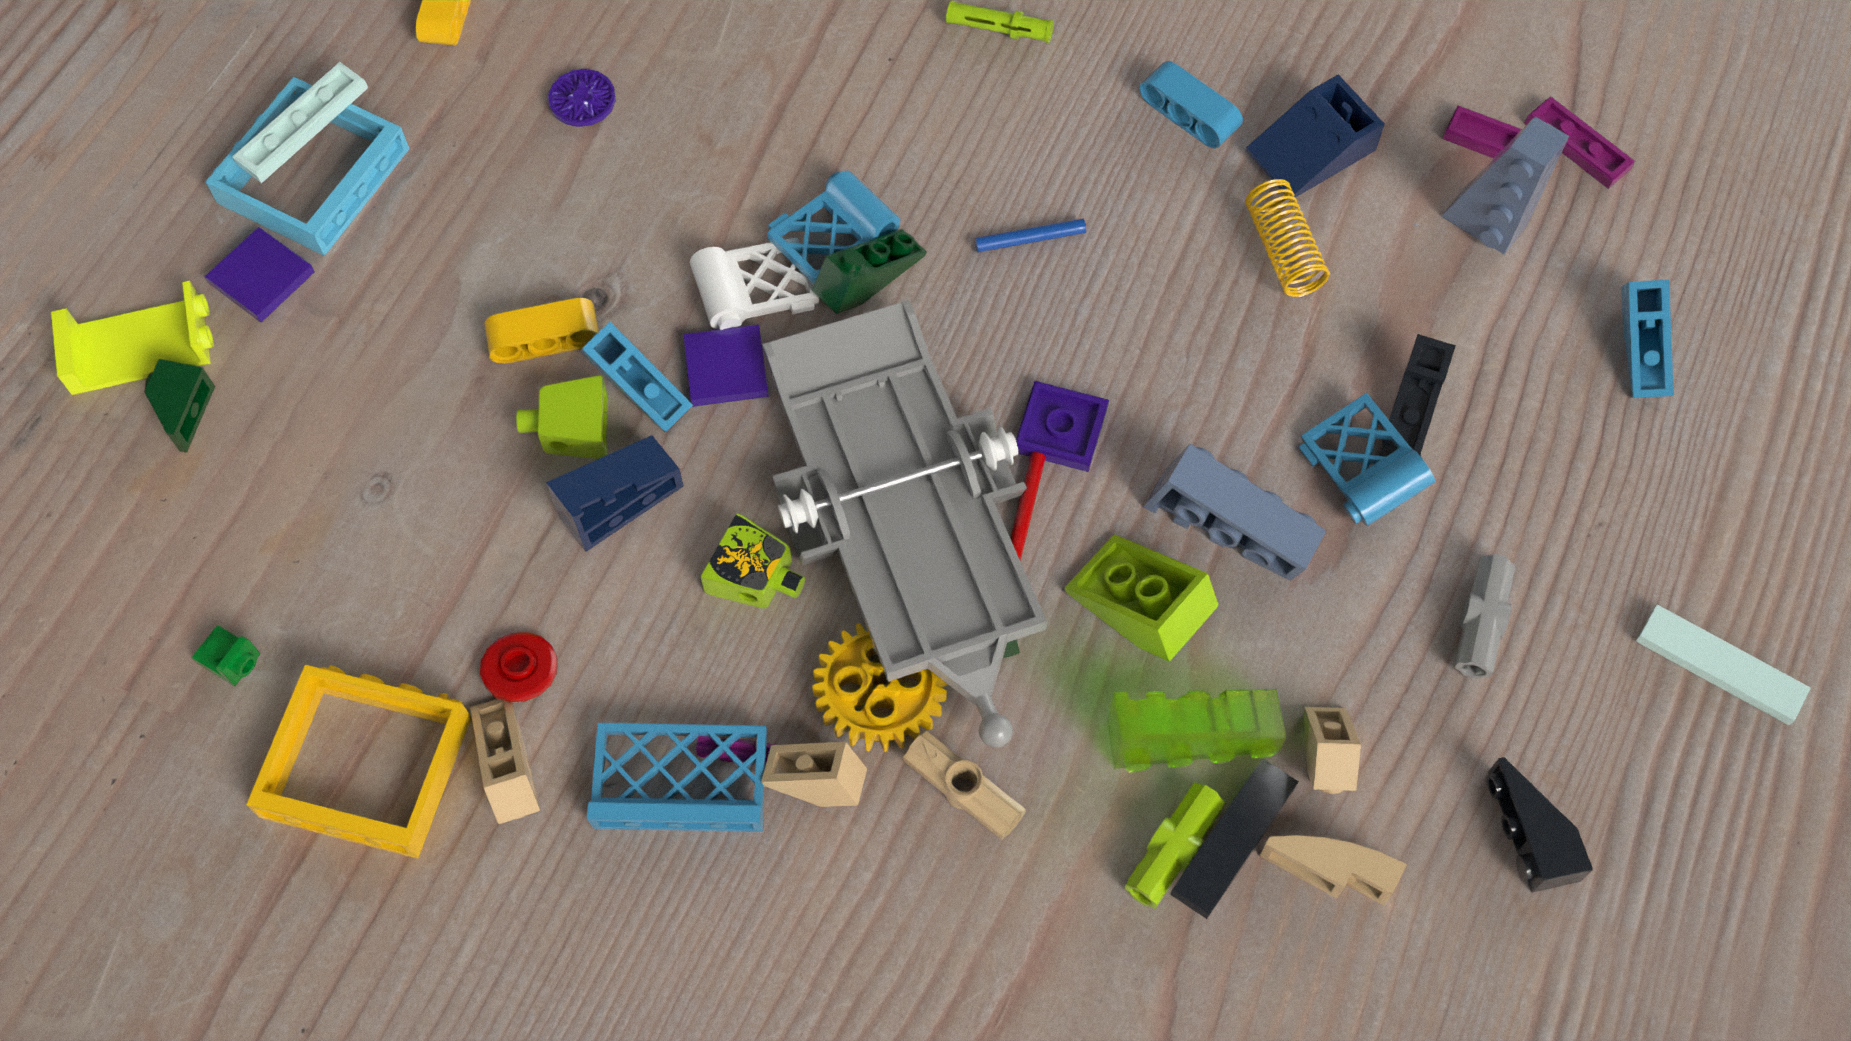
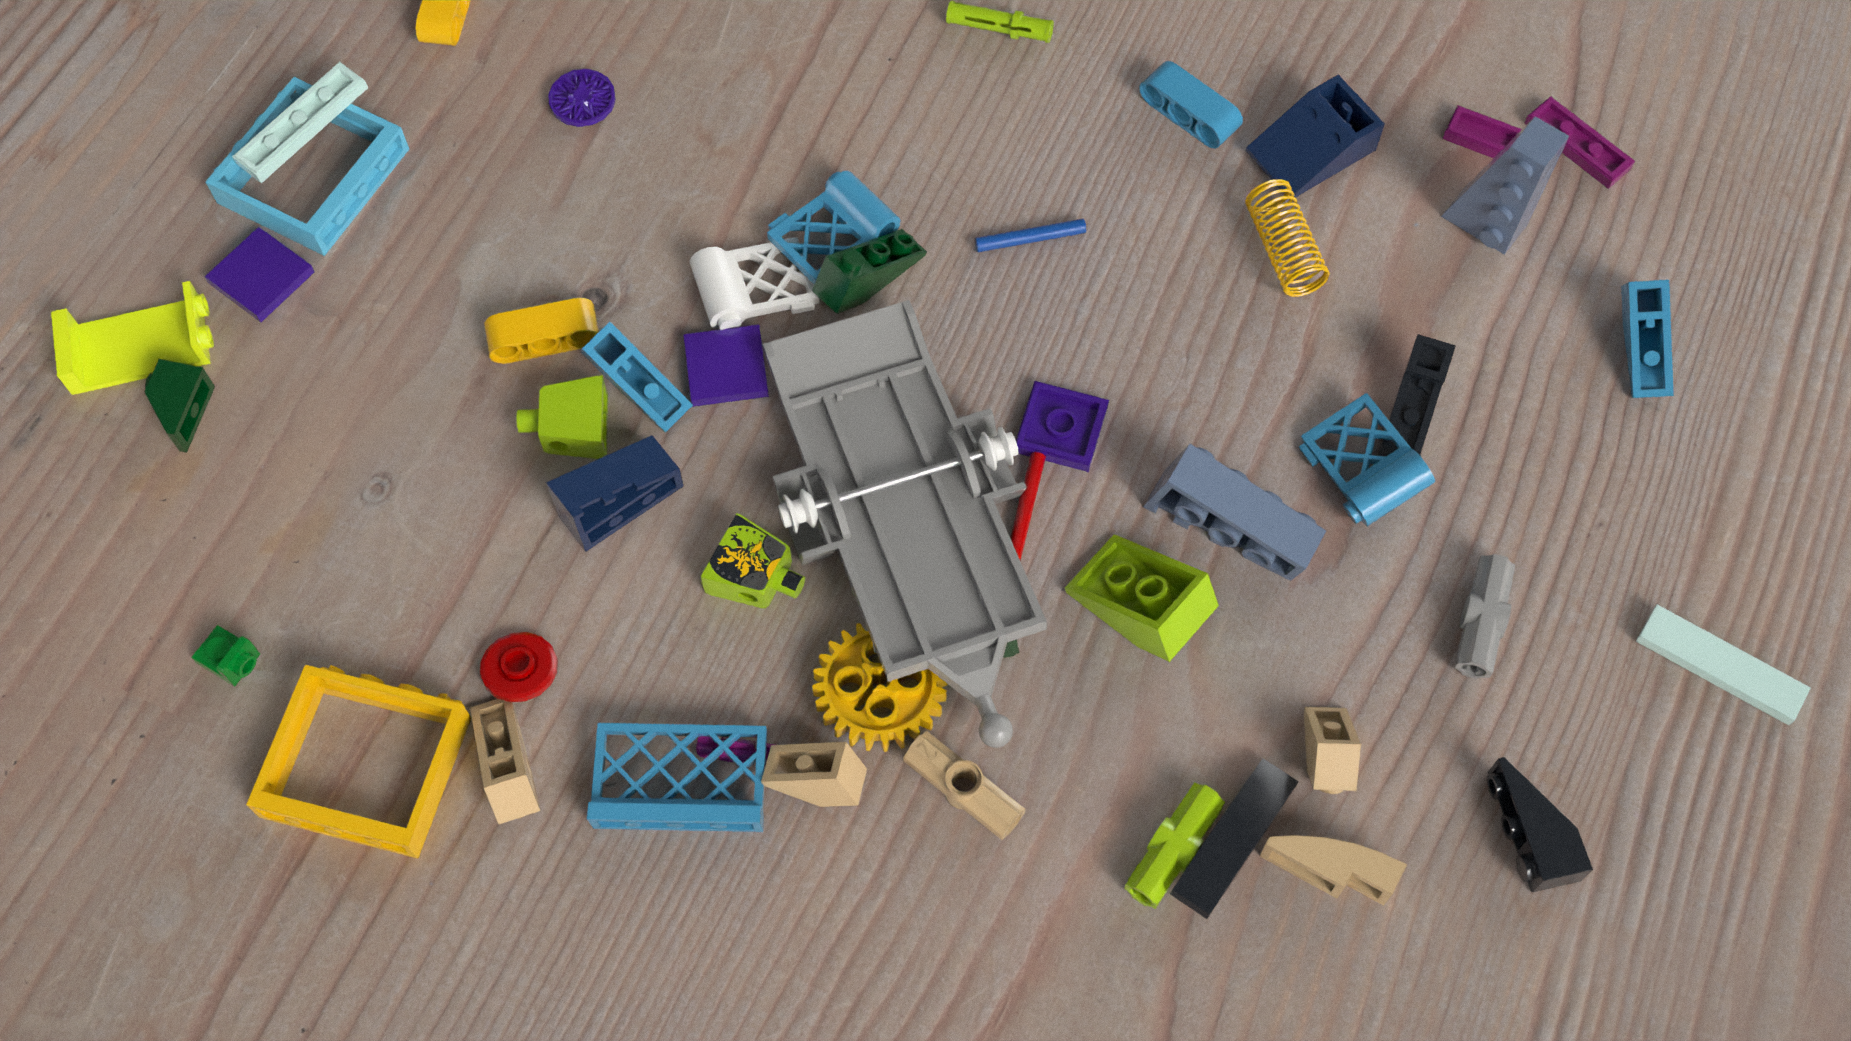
(1193, 728): clear neon green wedge -> none

